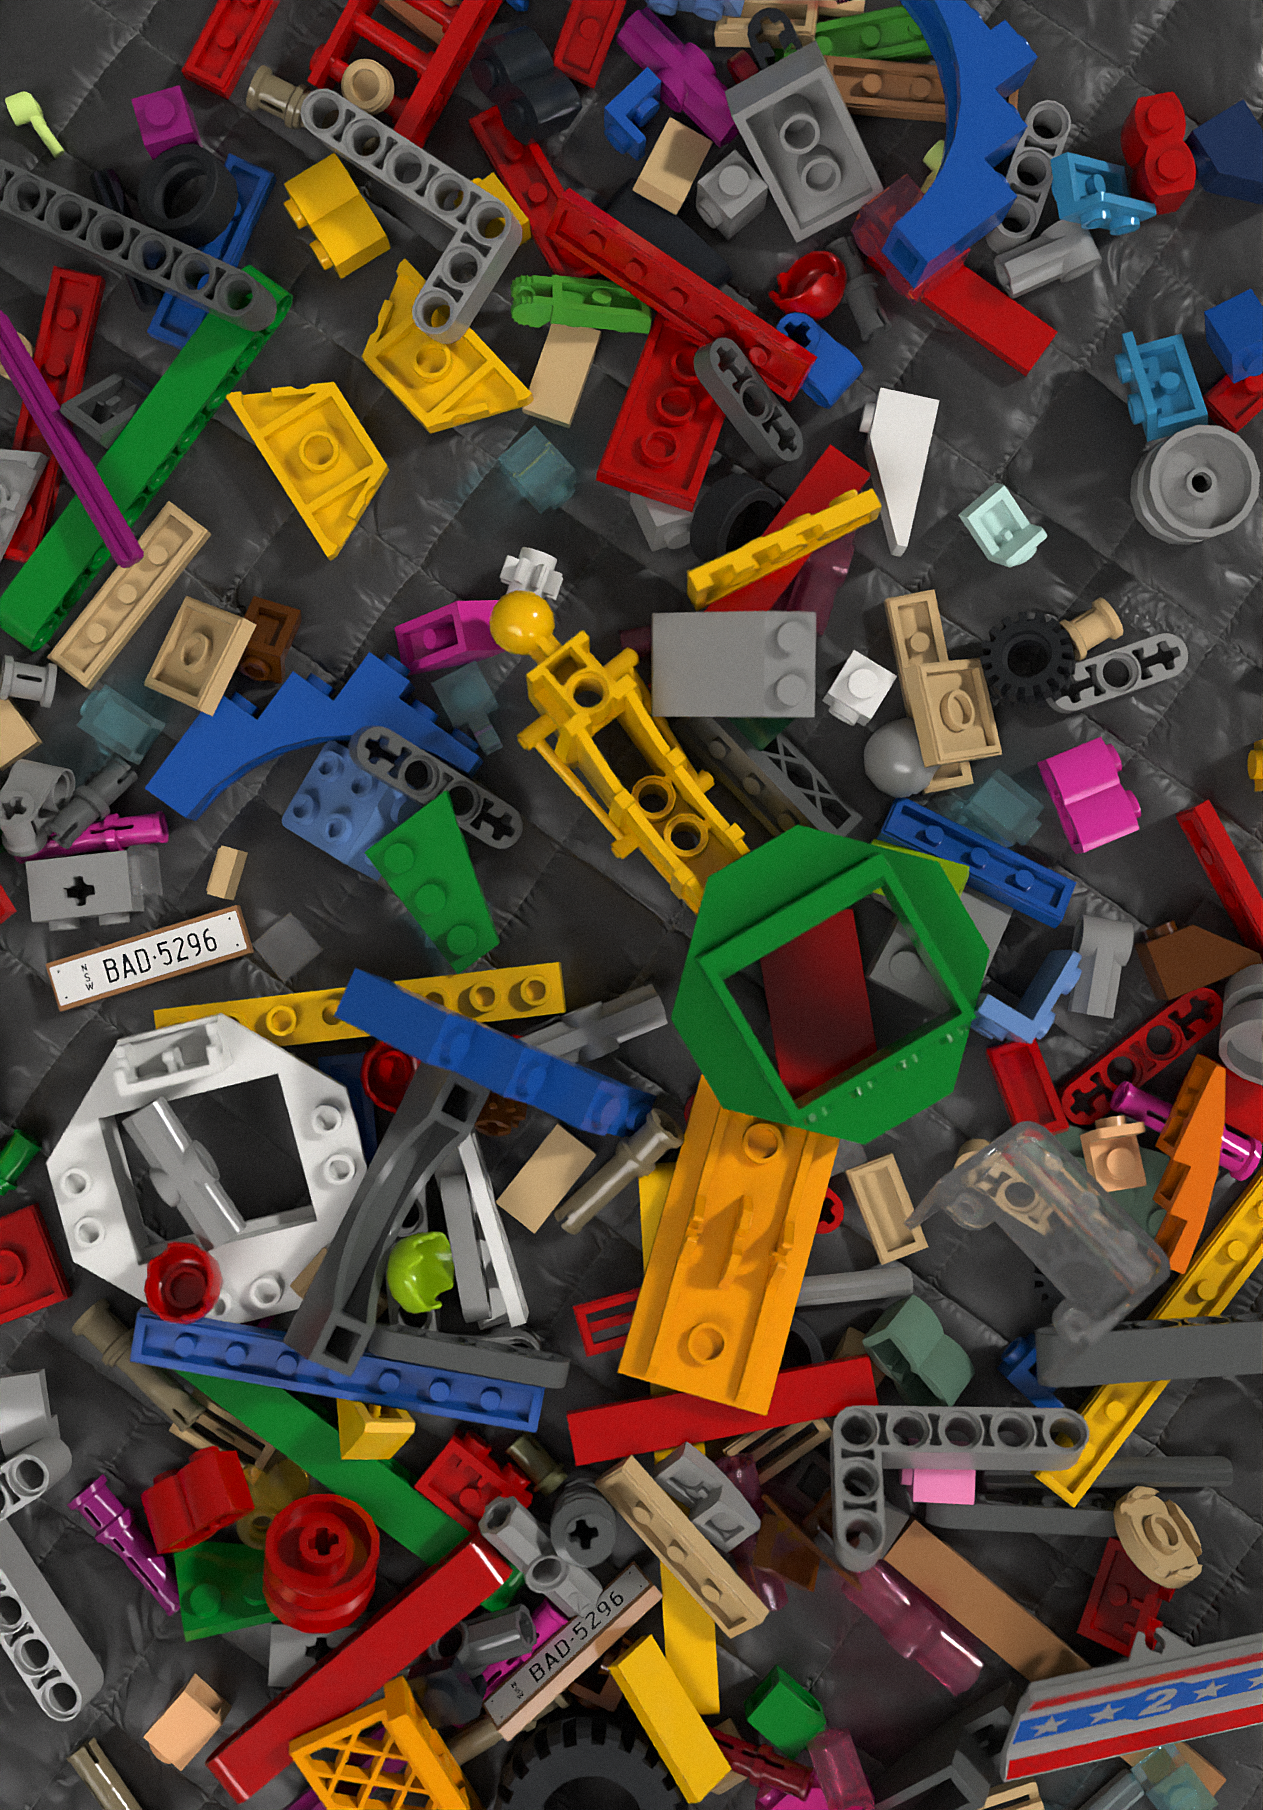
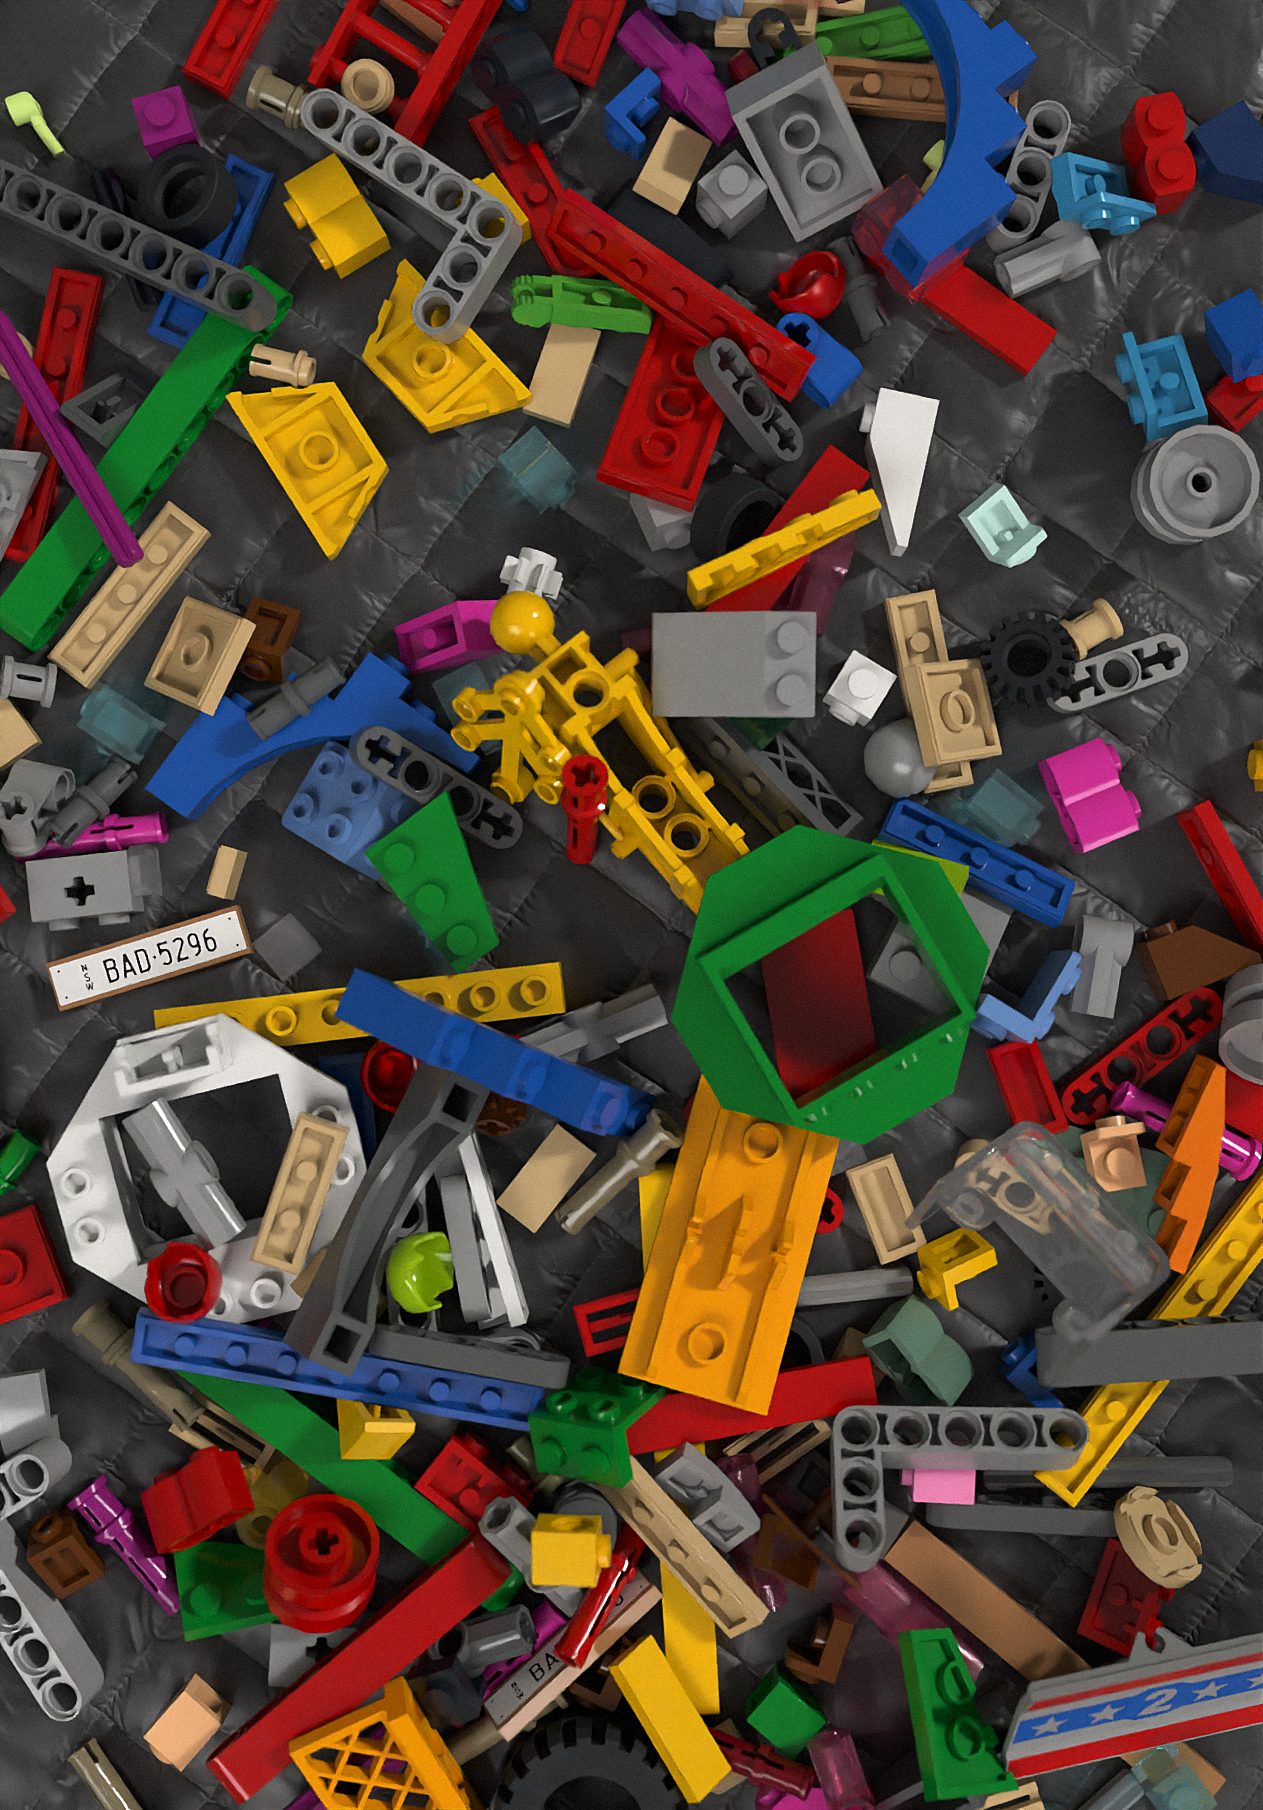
(62, 1553): none -> reddish brown bracket
(284, 366): none -> tan pin
(295, 698): none -> dark grey pin
(299, 1193): none -> tan tile
(520, 700): none -> yellow plant
(569, 1550): none -> yellow brick
(583, 802): none -> red pin
(584, 1426): none -> green bracket
(600, 1600): none -> red pin
(830, 1639): none -> reddish brown bracket
(949, 1734): none -> green wing
(951, 1261): none -> yellow bracket

